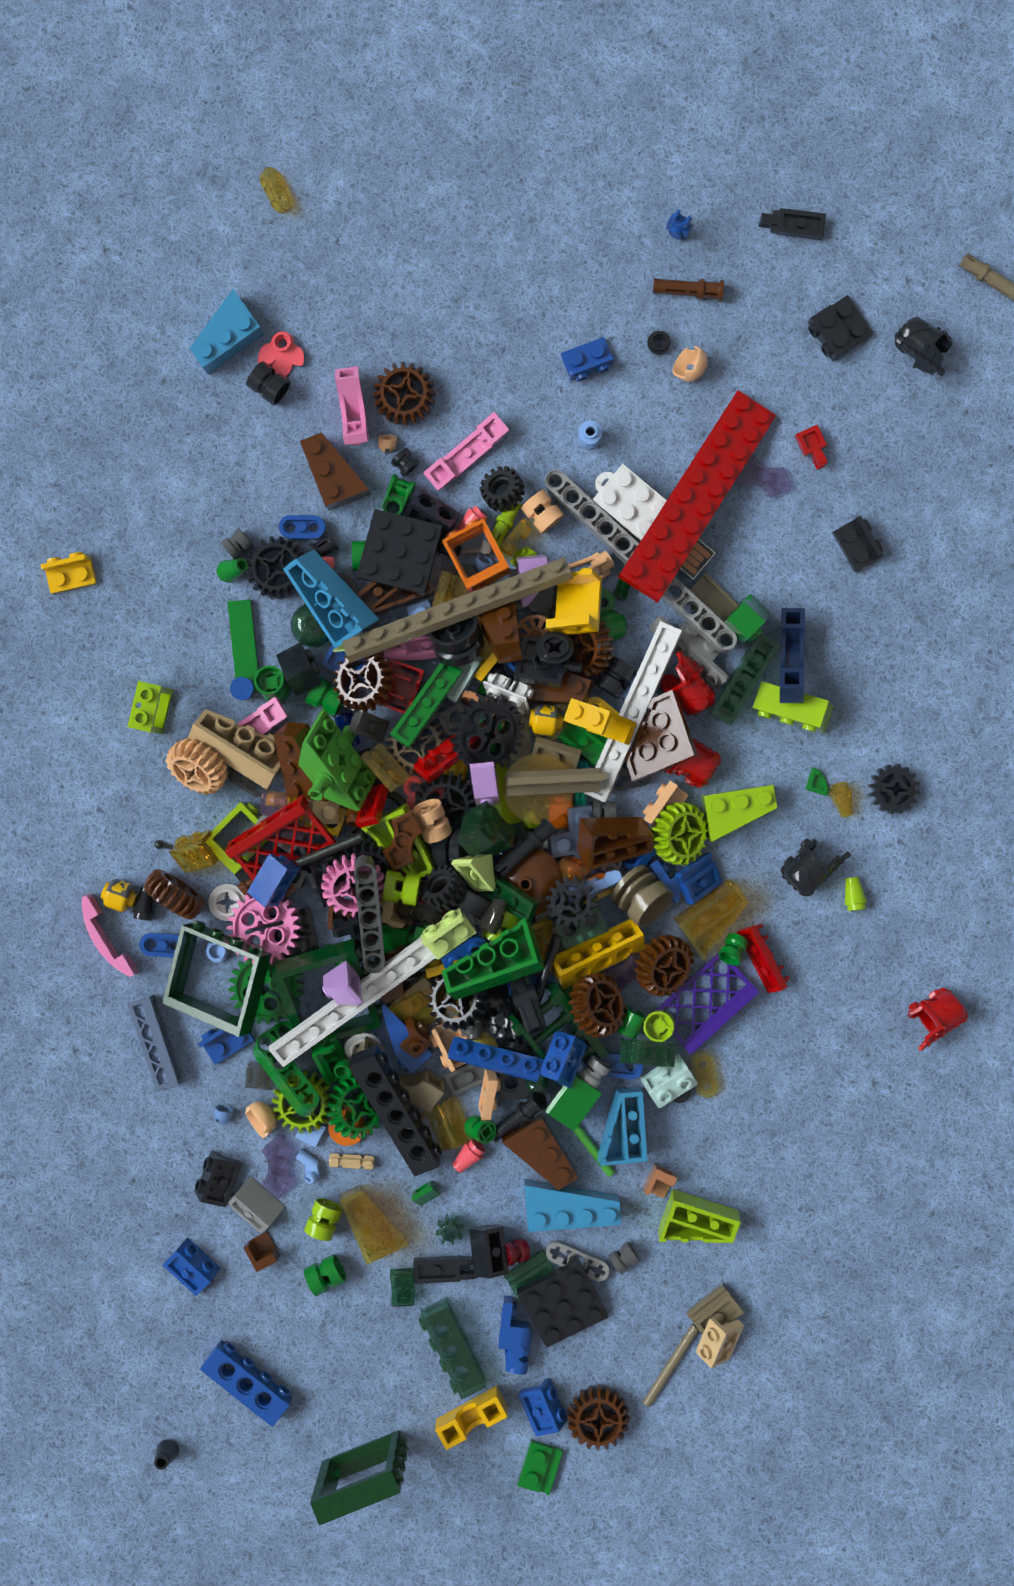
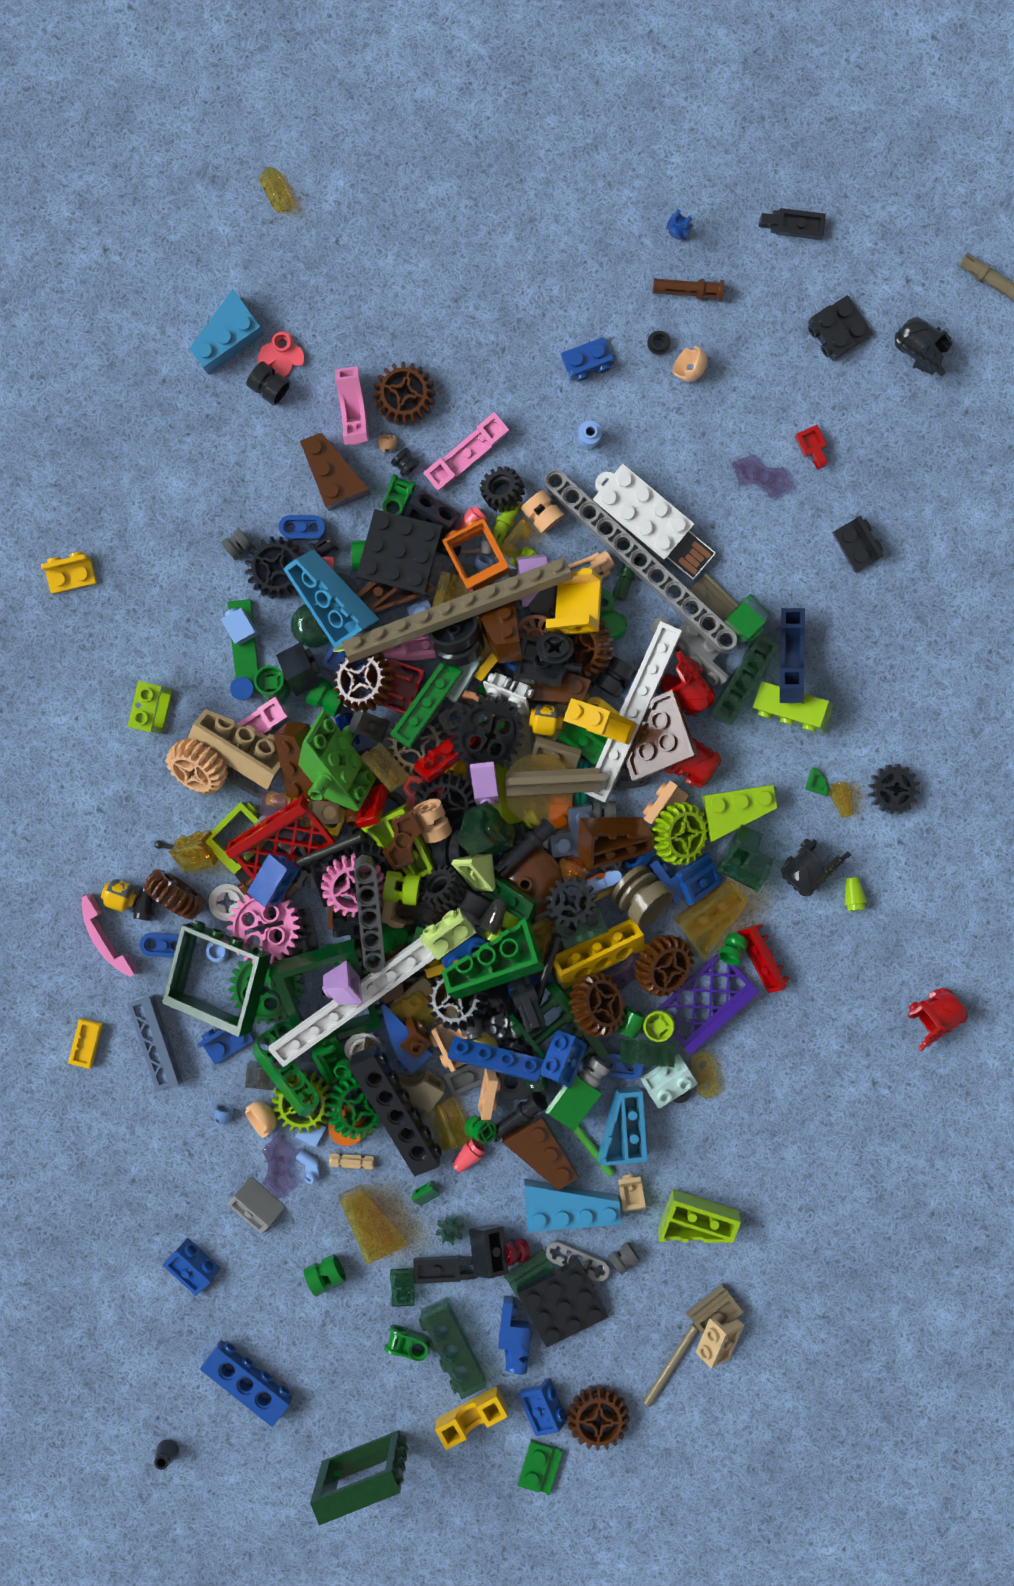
(85, 1043): none -> yellow plate
(217, 1179): black bracket -> none
(231, 569): green cone -> none
(239, 626): none -> light blue brick
(261, 1251): reddish brown panel -> none
(325, 1214): lime wheel -> none
(406, 1342): none -> green piece
(631, 1193): none -> tan bracket
(659, 1181): nougat panel -> none
(697, 496): red plate -> none
(743, 861): none -> clear green brick

